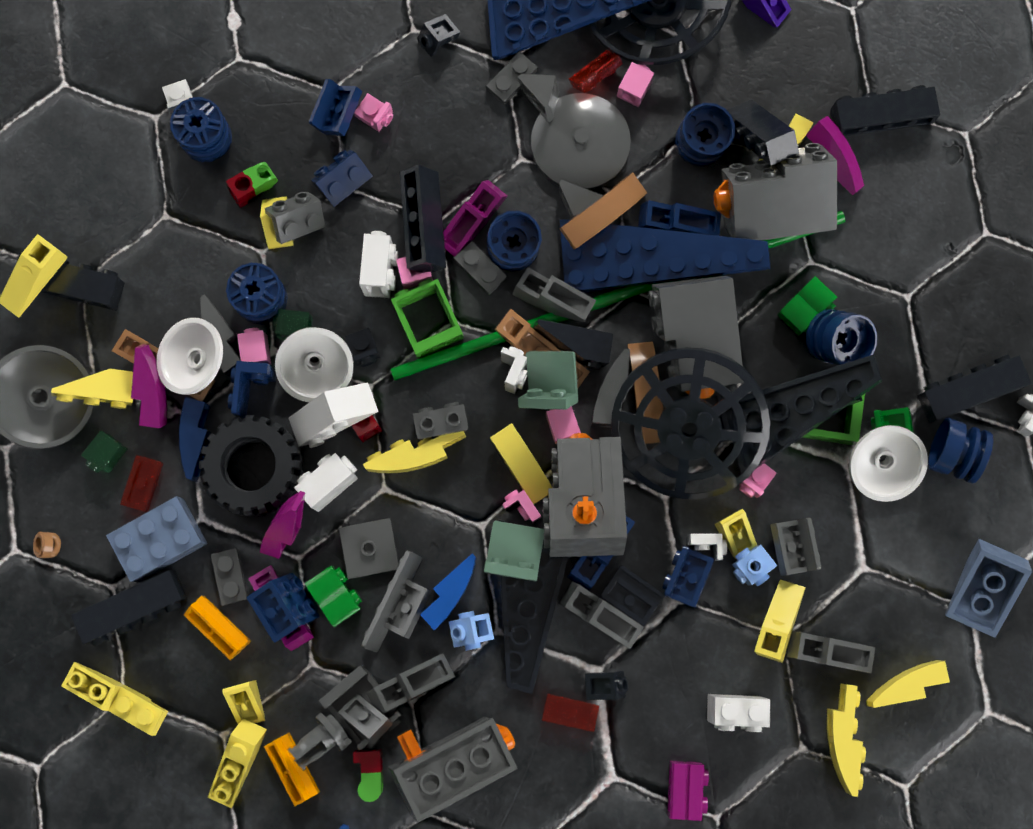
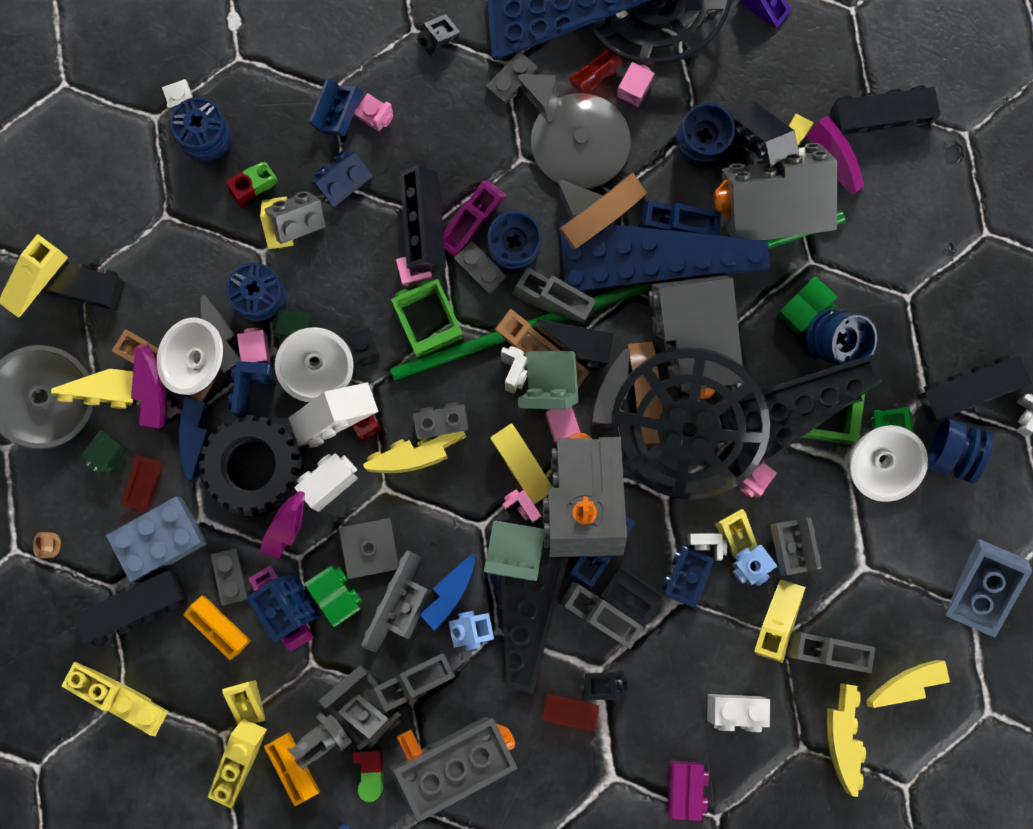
(377, 265): white brick -> none

